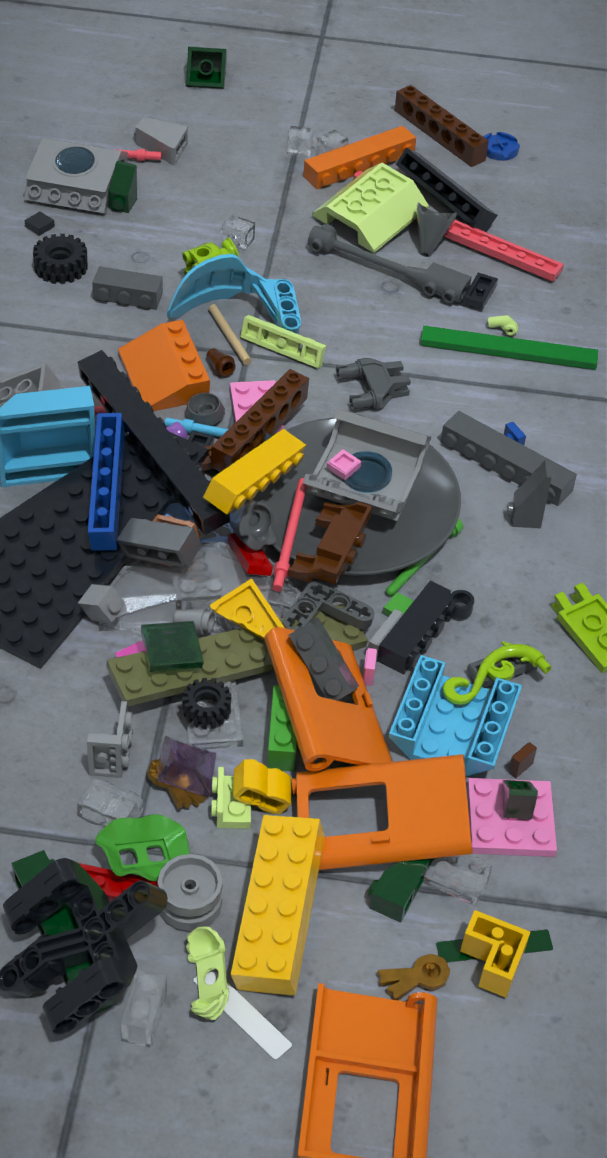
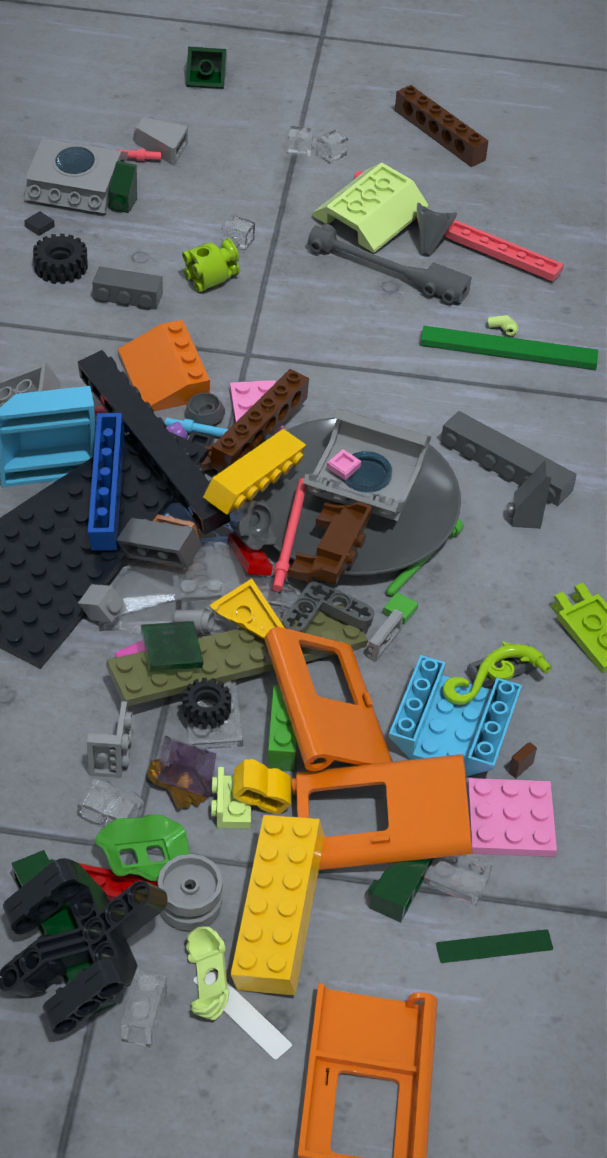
(222, 363): reddish brown cone -> none
(225, 277): medium azure piece -> none
(239, 349): tan bar -> none
(283, 341): yellowish green hinge -> none
(323, 660): dark grey brick -> none
(357, 156): orange brick -> none
(369, 667): bright pink tile -> none
(380, 380): dark grey connector -> none
(420, 623): black hinge -> none
(428, 972): pearl gold piece -> none
(446, 190): black brick -> none
(480, 291): black plate -> none
(499, 946): yellow brick -> none
(502, 146): blue tile -> none
(514, 432): blue plate -> none
(518, 799): slope -> none

